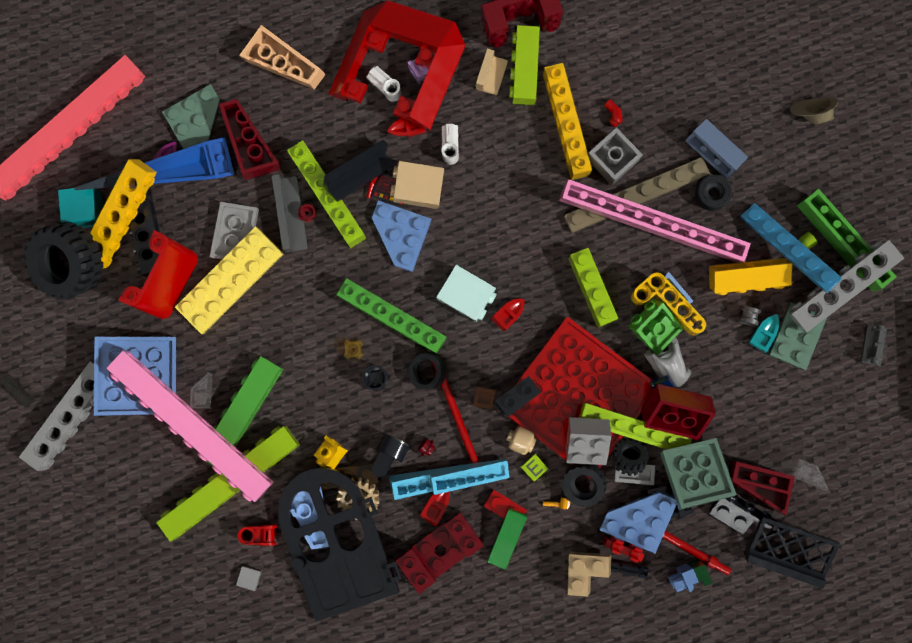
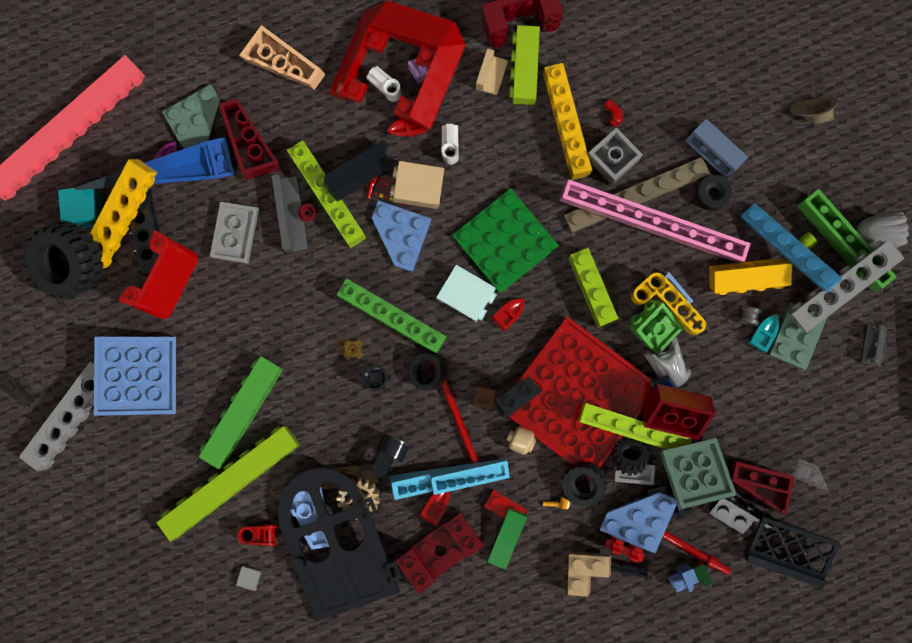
(189, 425): bright pink brick -> none
(202, 393): clear tile -> none
(229, 280): light yellow plate -> none
(329, 453): yellow brick -> none
(426, 447): dark red plate -> none
(505, 241): none -> green plate
(534, 467): lime tile -> none
(588, 441): light grey brick -> none
(885, 227): none -> light grey hair

